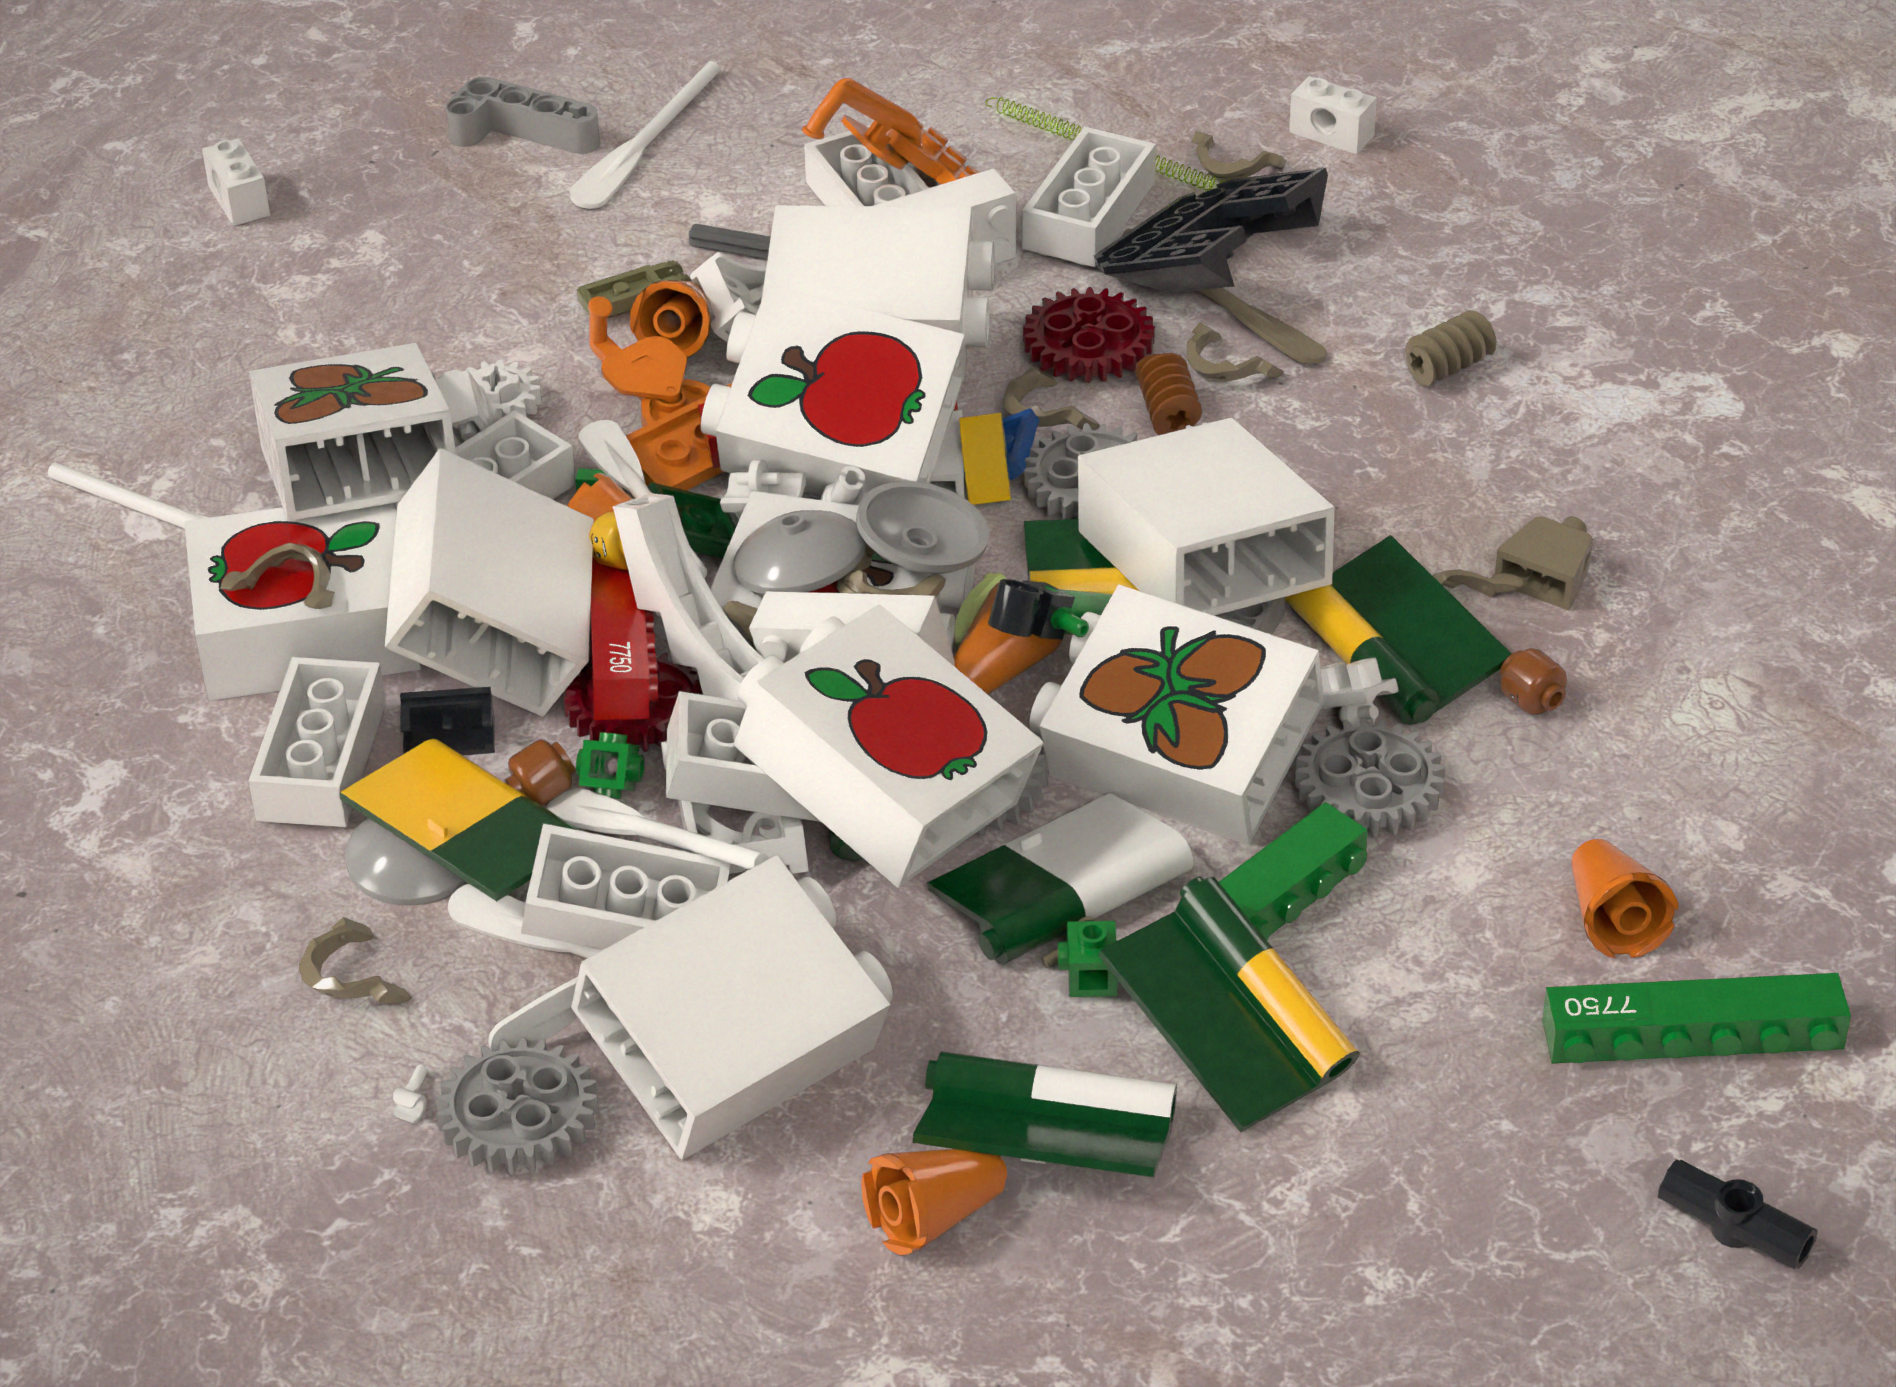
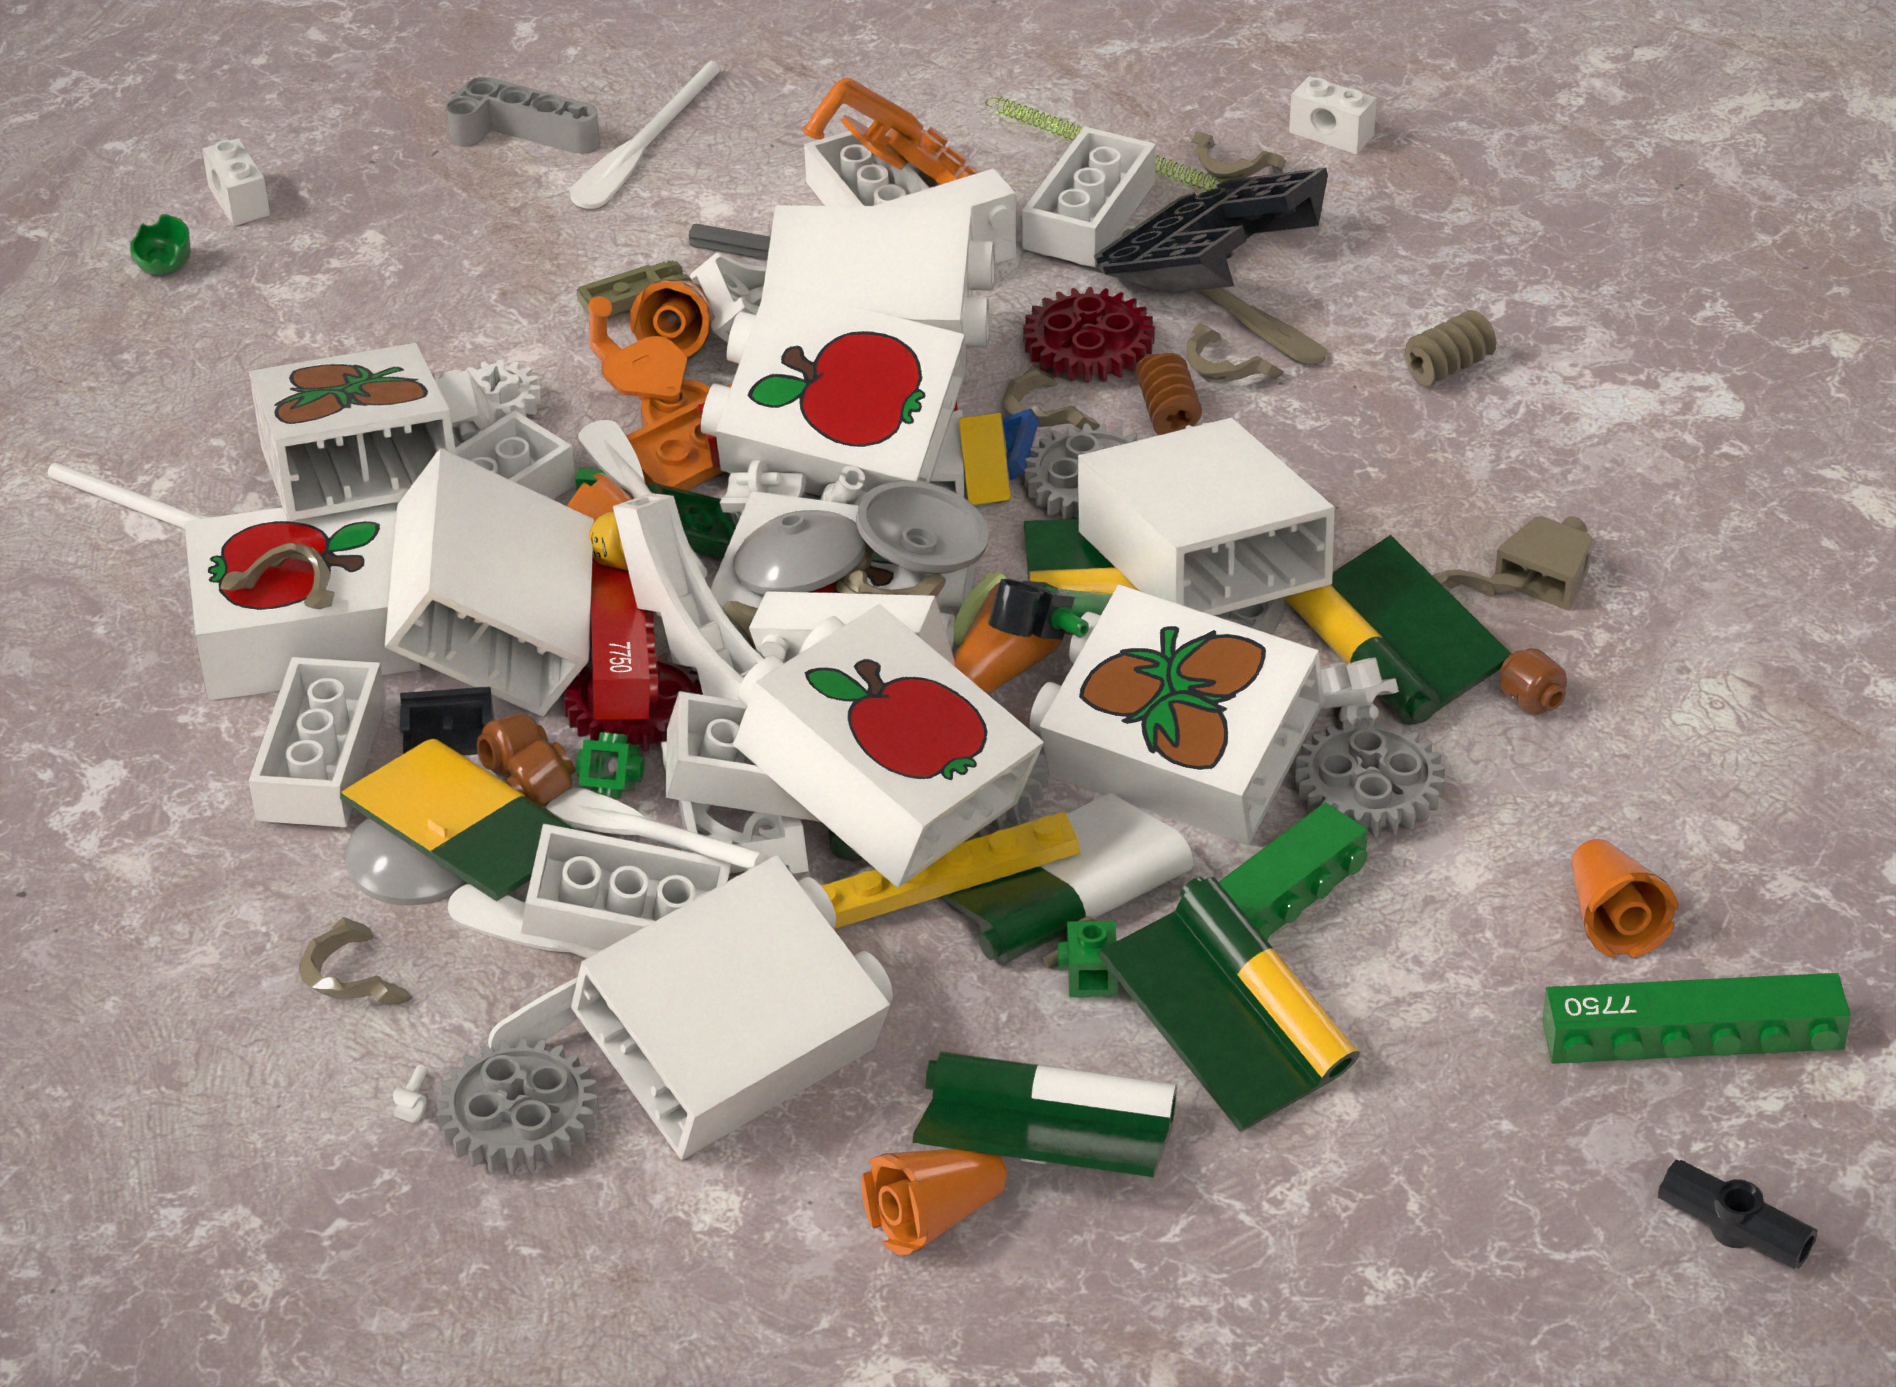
(161, 246): none -> green hair
(504, 738): none -> dark orange head
(963, 867): none -> yellow plate

